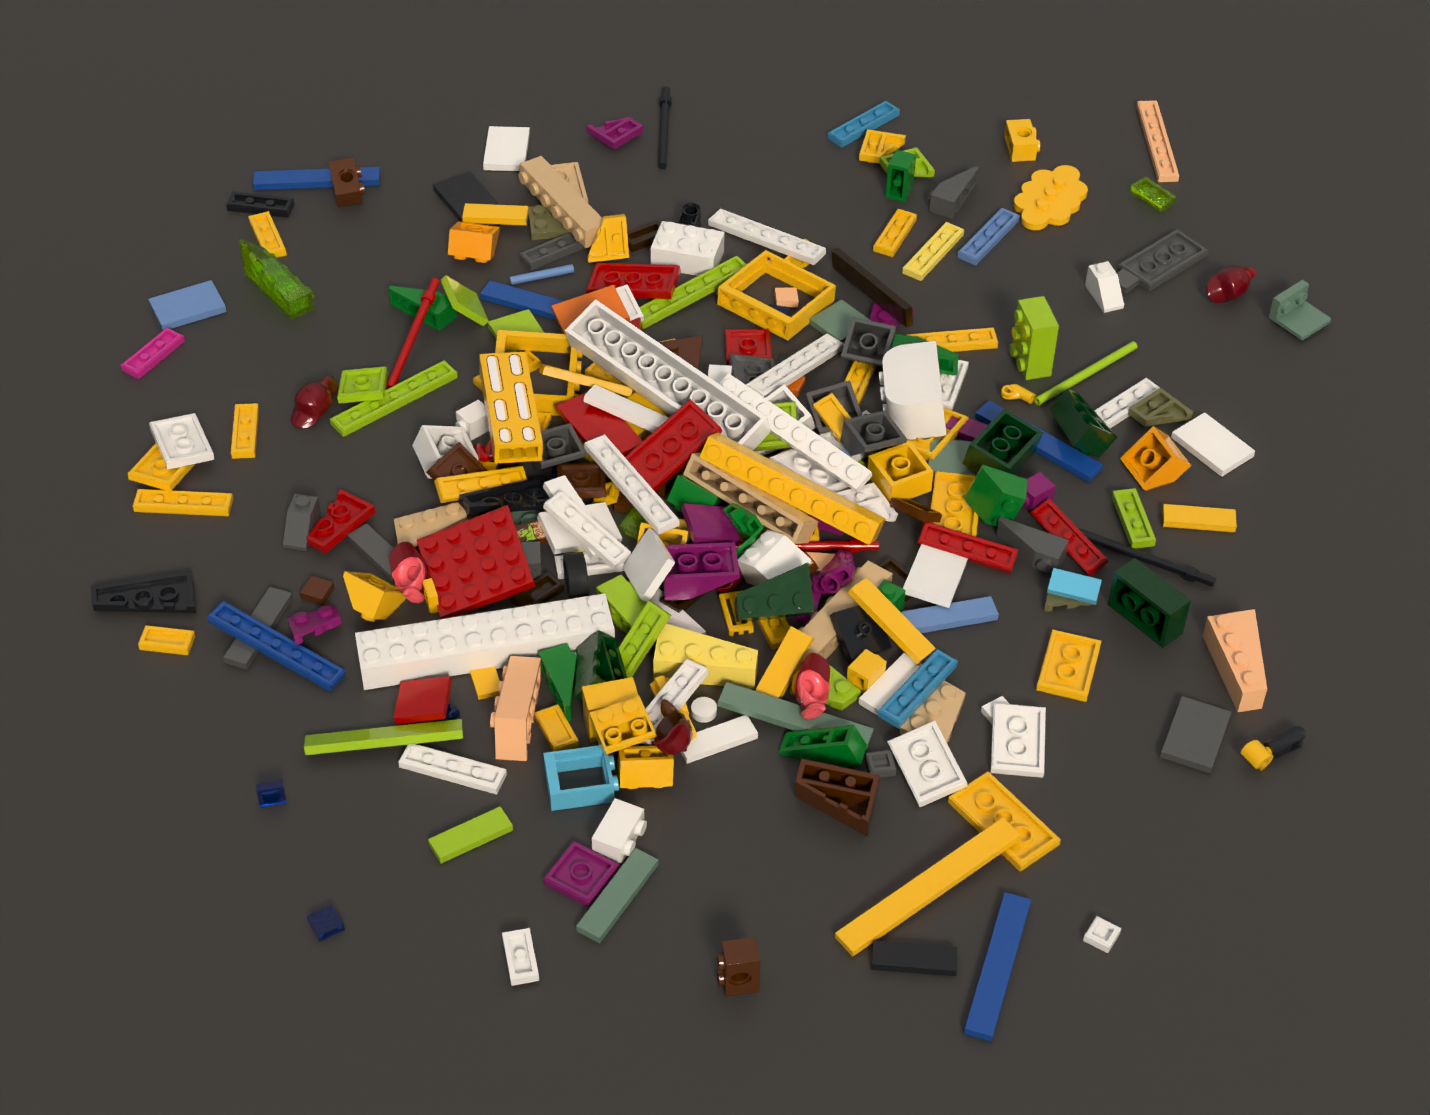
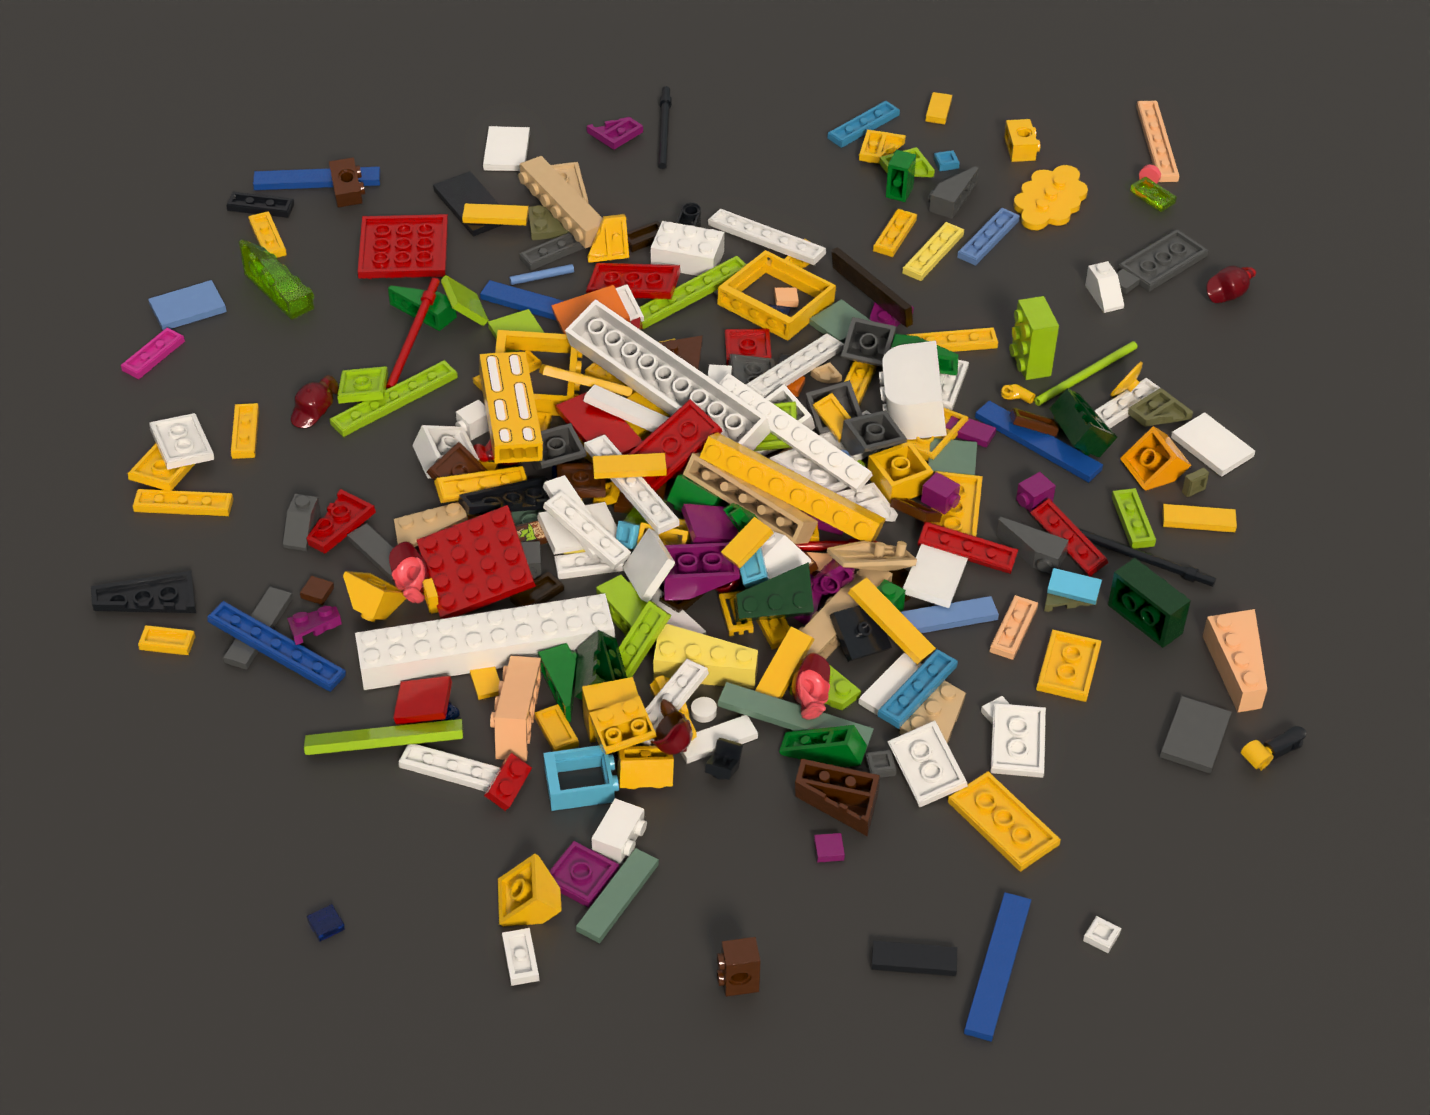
(271, 793): clear blue tile -> none
(403, 246): none -> red plate
(470, 834): lime tile -> none
(473, 241): light orange slope -> none
(508, 781): none -> red plate
(528, 894): none -> yellow slope
(575, 575): black tyre -> none
(627, 534): none -> medium azure tile
(629, 465): none -> yellow tile
(725, 759): none -> black bracket
(747, 542): none -> yellow tile
(754, 570): none -> medium azure tile
(826, 373): none -> tan tile
(829, 847): none -> magenta tile
(866, 670): yellow brick -> none
(873, 556): none -> tan piece
(927, 887): yellow tile -> none
(938, 108): none -> yellow tile
(940, 493): none -> magenta brick
(946, 160): none -> dark azure tile
(996, 494): green slope -> none
(1003, 444): dark green brick -> none
(1013, 627): none -> light nougat tile
(1034, 422): none -> reddish brown tile
(1129, 381): none -> yellow dish
(1151, 172): none -> coral tile
(1195, 482): none -> olive tile
(1295, 314): sand green bracket -> none

